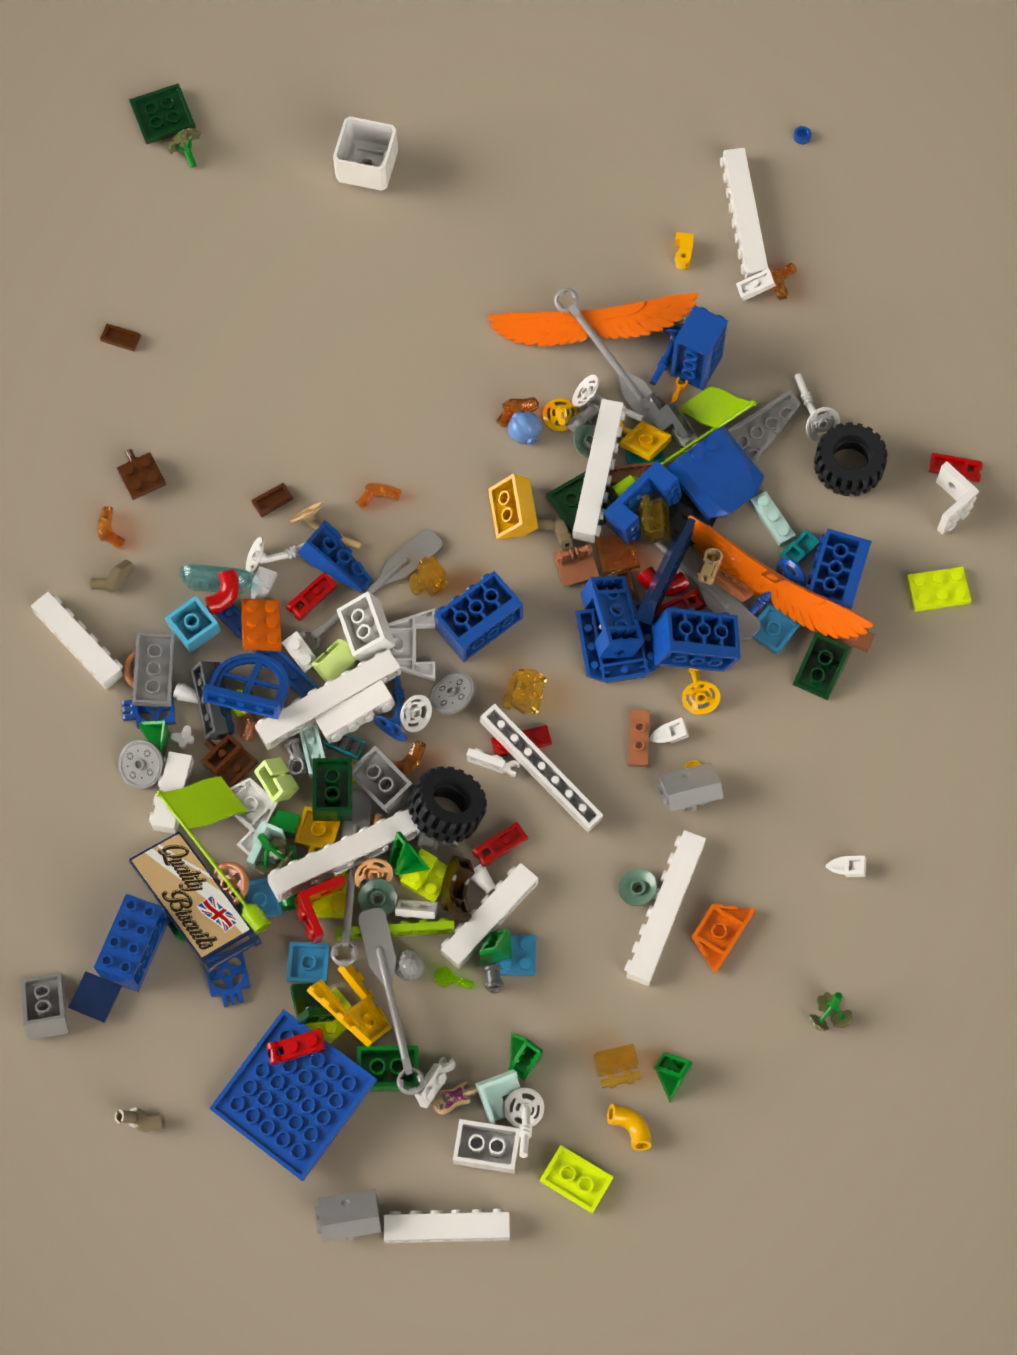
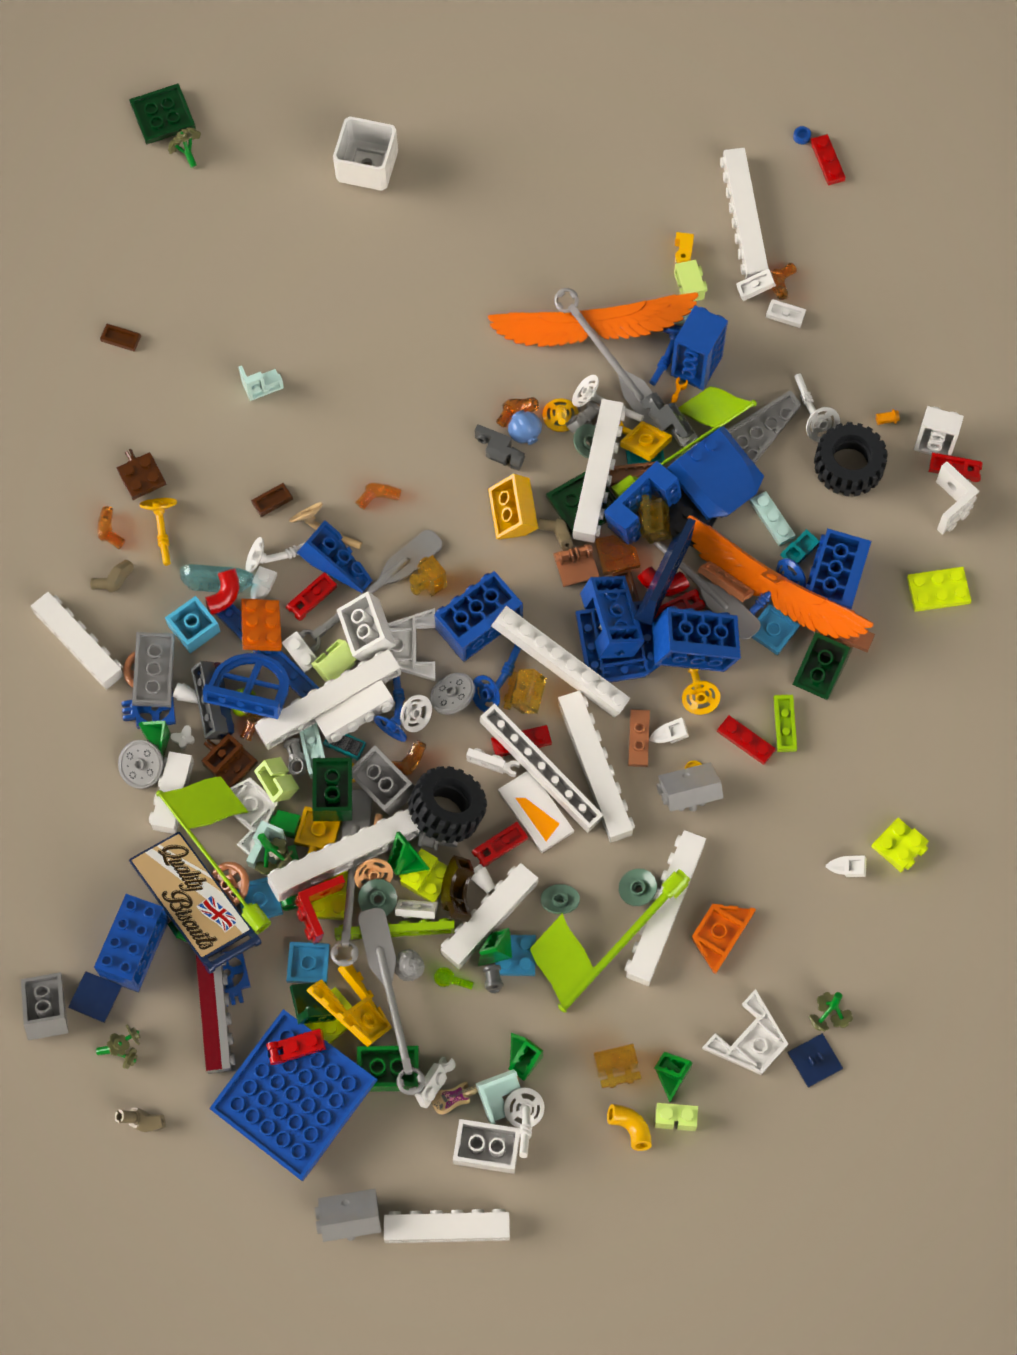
(118, 1045): none -> olive plant
(158, 506): none -> yellow dish
(215, 1018): none -> brick
(261, 384): none -> light aqua panel
(490, 692): none -> blue dish
(499, 447): none -> dark grey plate
(536, 811): none -> white tile
(560, 662): none -> white brick
(560, 899): none -> sand green dish
(565, 960): none -> lime flag
(576, 1179): neon yellow plate -> none
(595, 766): none -> white brick
(683, 1114): none -> yellowish green piece
(689, 277): none -> yellowish green piece
(710, 568): tan piece -> none
(746, 740): none -> red plate
(758, 1043): none -> white wing
(785, 313): none -> white plate
(785, 723): none -> lime plate
(815, 1060): none -> dark blue piece
(827, 159): none -> red plate
(888, 417): none -> light orange pin
(900, 845): none -> neon yellow plate
(938, 431): none -> white brick

